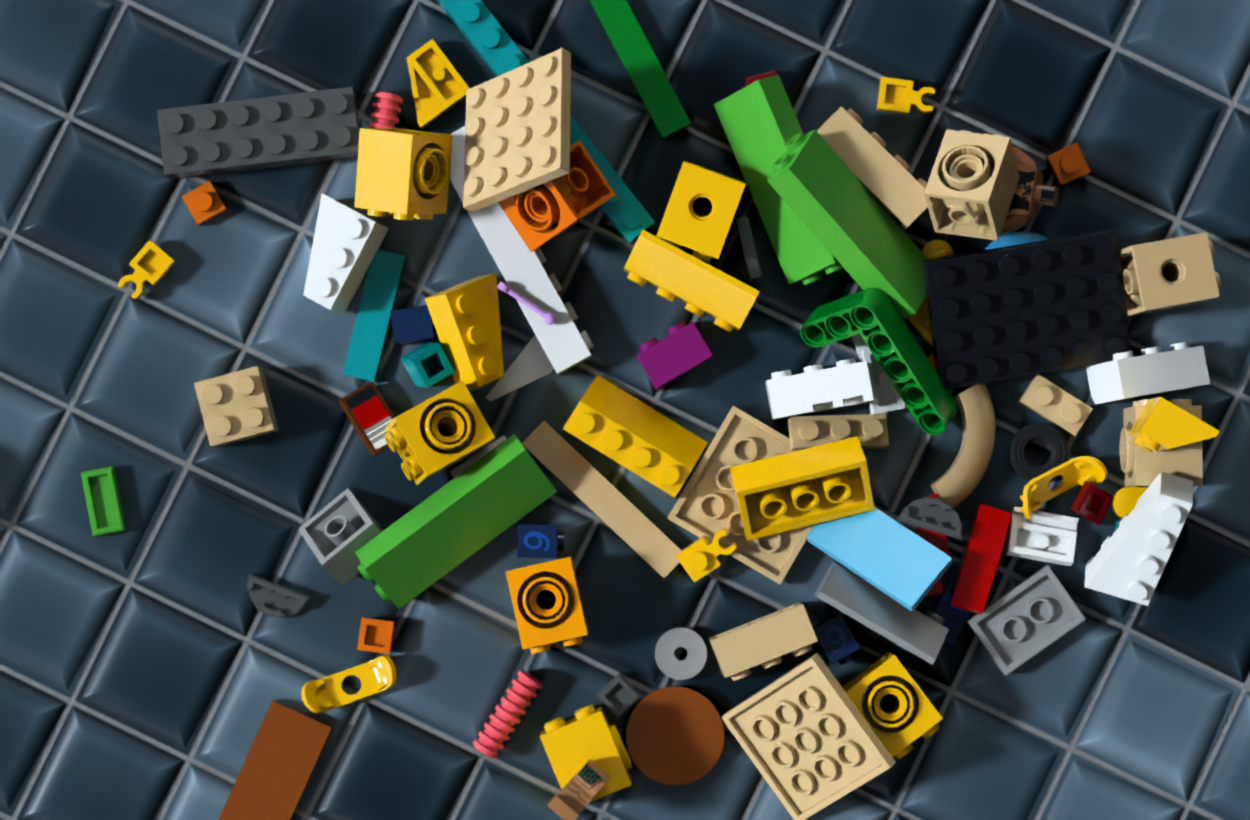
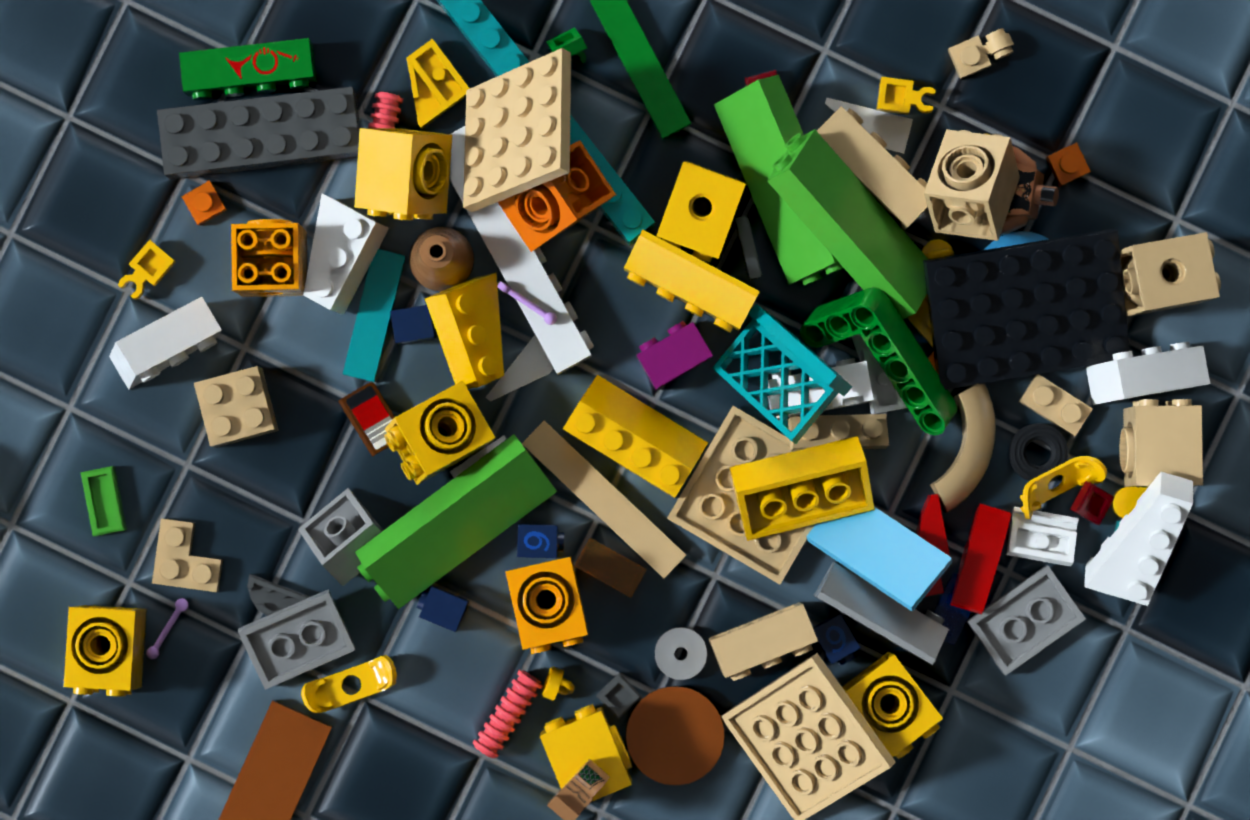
(89, 665): none -> yellow brick
(153, 651): none -> lavender hinge
(165, 343): none -> white wedge
(175, 563): none -> tan plate
(247, 68): none -> green brick
(269, 258): none -> light orange brick
(296, 639): none -> light grey plate
(375, 635): orange plate -> none
(427, 364): teal brick -> none
(442, 608): none -> dark blue brick
(448, 269): none -> medium nougat cone
(556, 684): none -> yellow tile
(570, 41): none -> green tile
(610, 567): none -> clear orange tile
(702, 557): yellow plate -> none
(802, 358): none -> teal fence
(889, 127): none -> white sticker
(934, 516): dark grey tile -> none
(972, 55): none -> tan plate
(1167, 426): yellow slope -> none

